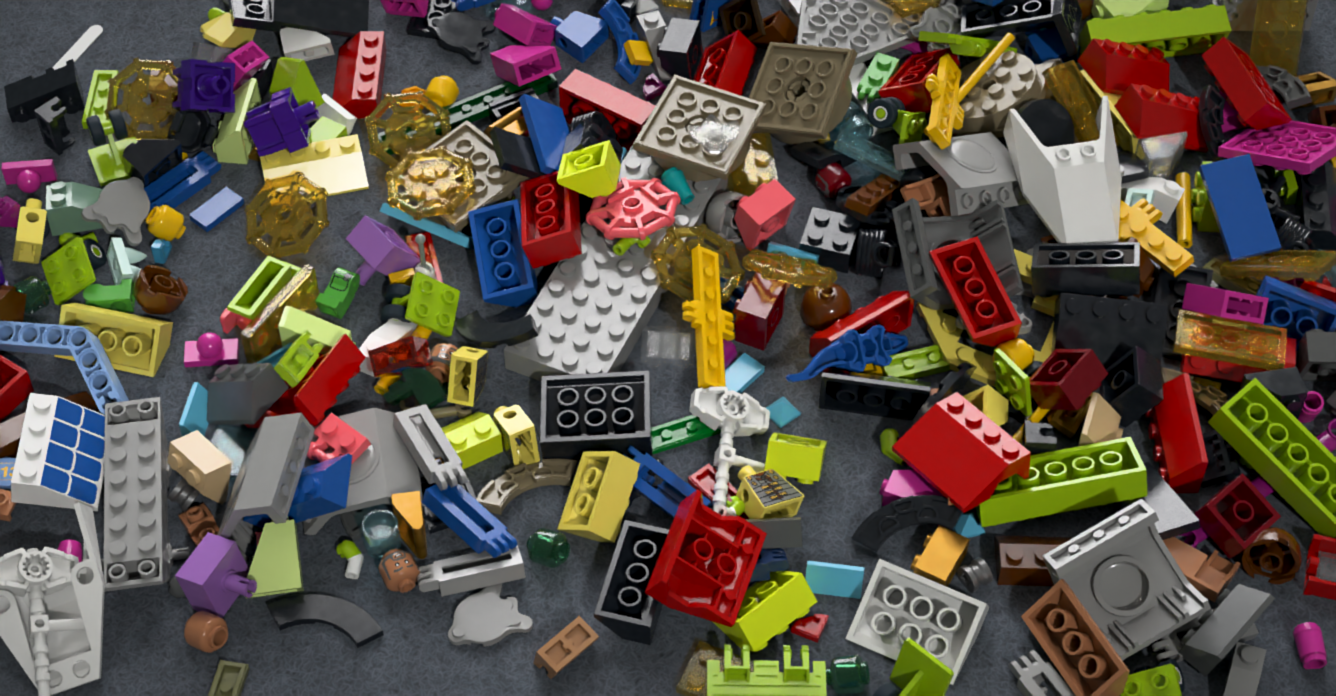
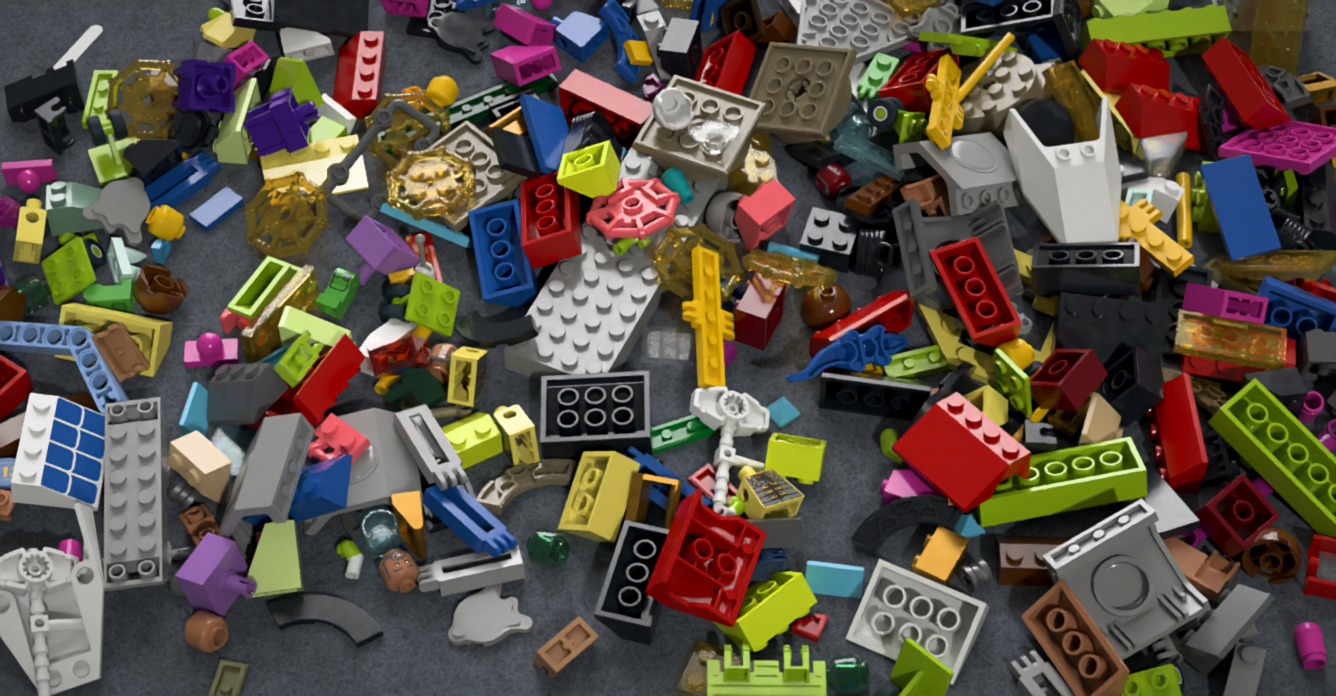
(120, 352): none -> medium nougat hinge
(381, 121): none -> dark grey bar
(640, 494): none -> pearl gold tile
(672, 109): none -> white hair
(742, 373): medium azure tile -> none

